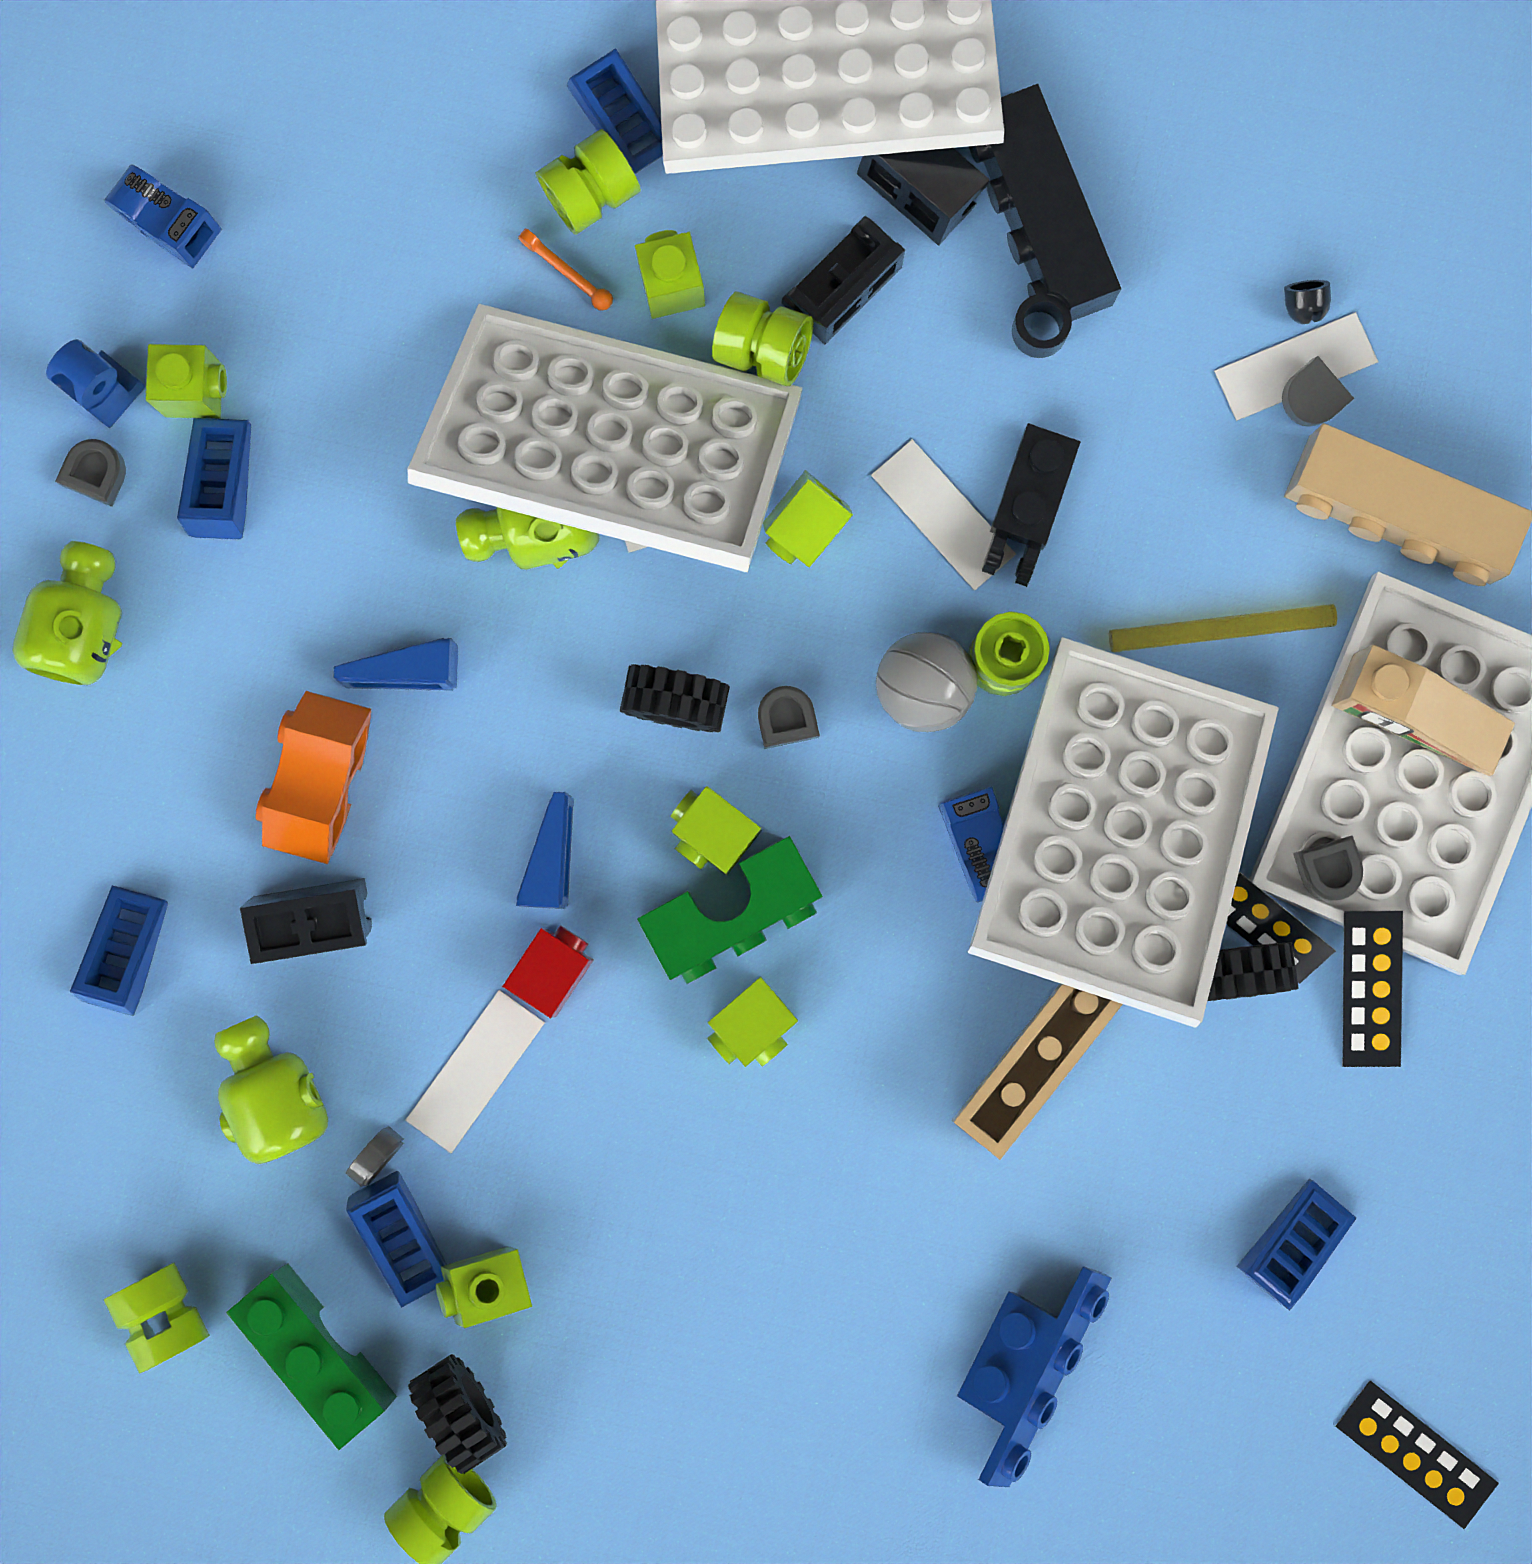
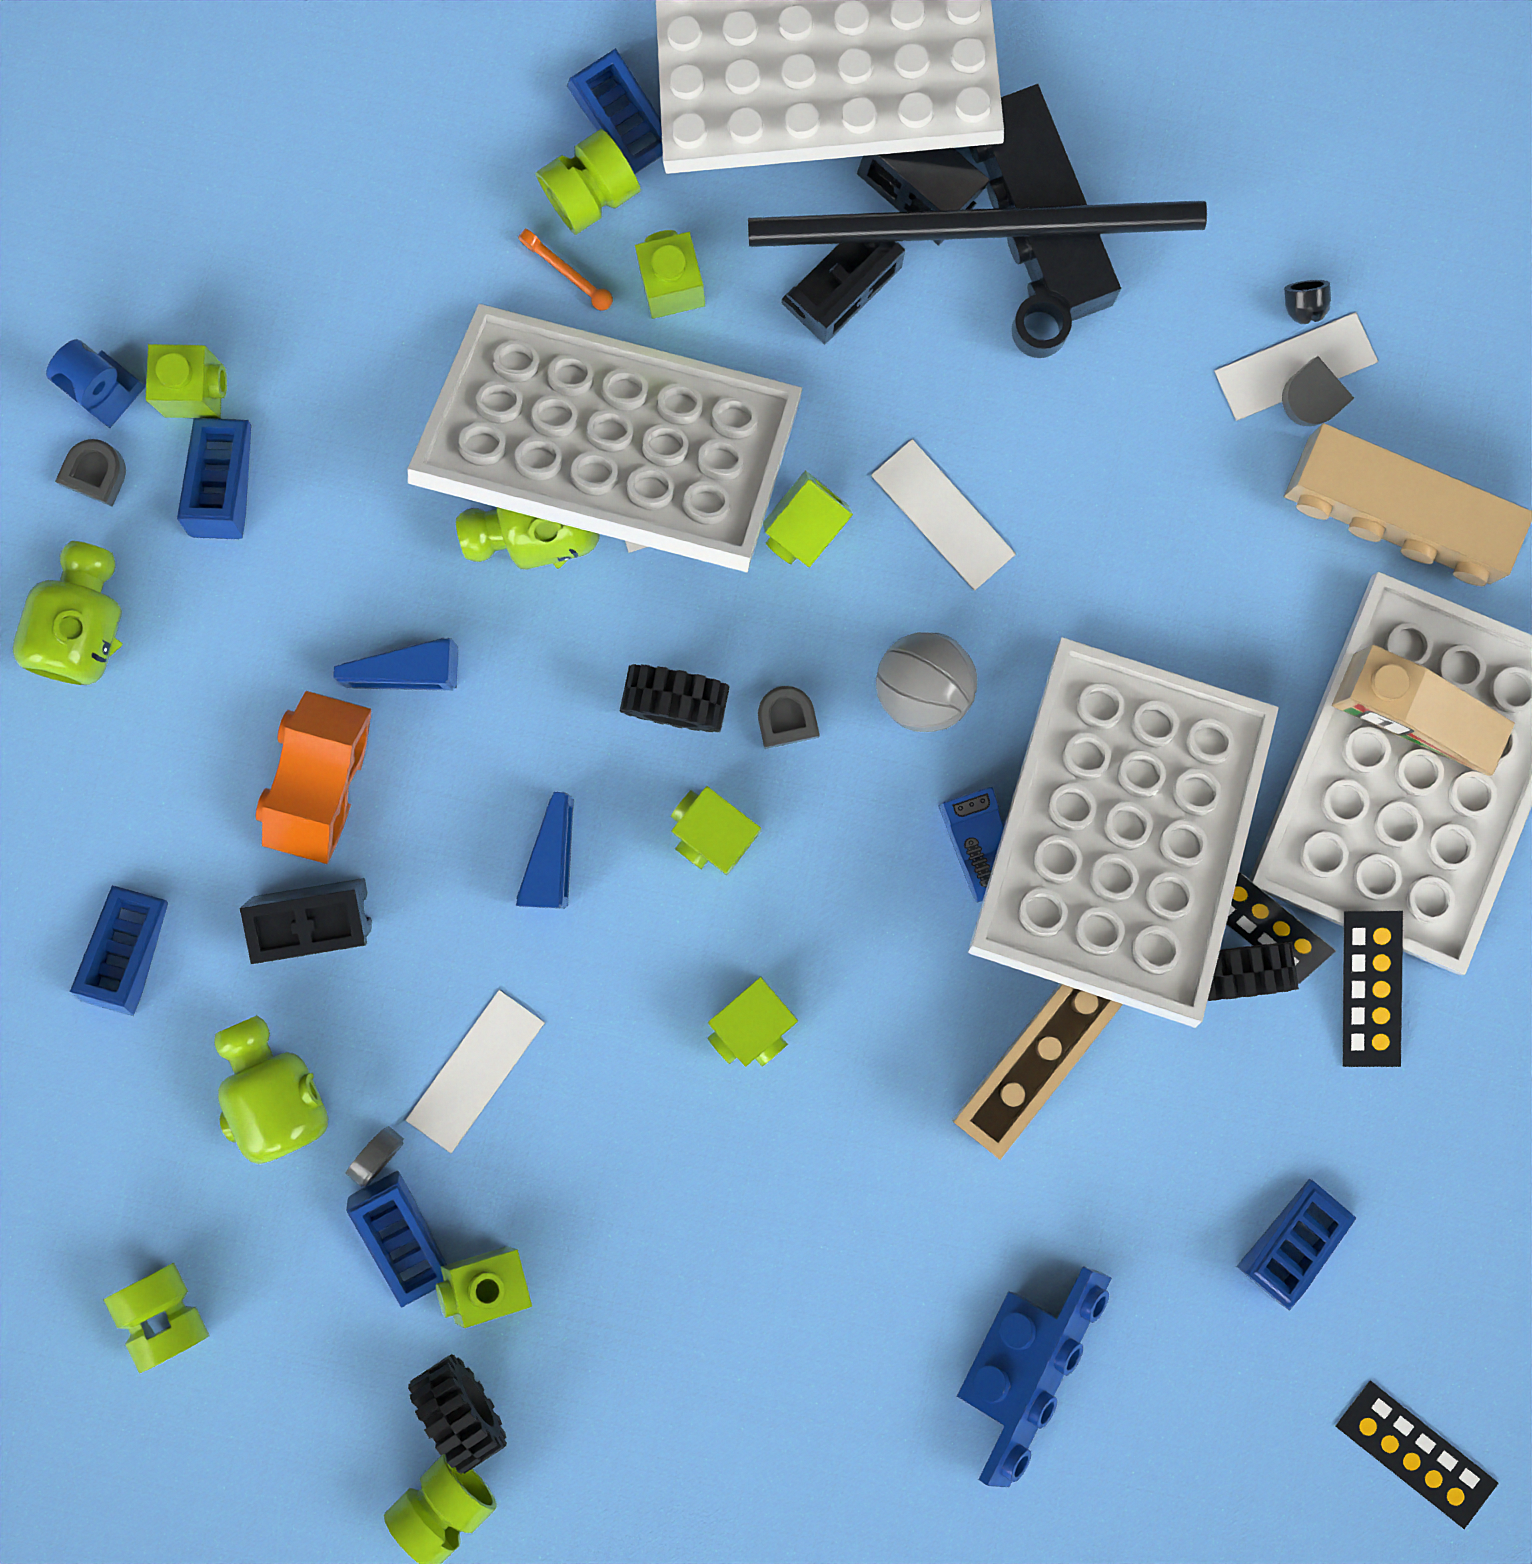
(163, 215): blue leg -> none
(286, 1329): green arch -> none
(549, 970): red brick -> none
(689, 940): green arch -> none
(757, 337): lime wheel -> none
(977, 223): none -> black piece
(1009, 653): lime wheel -> none
(1031, 498): black hinge -> none
(1222, 628): clear yellow bar -> none
(1331, 869): dark grey tile -> none

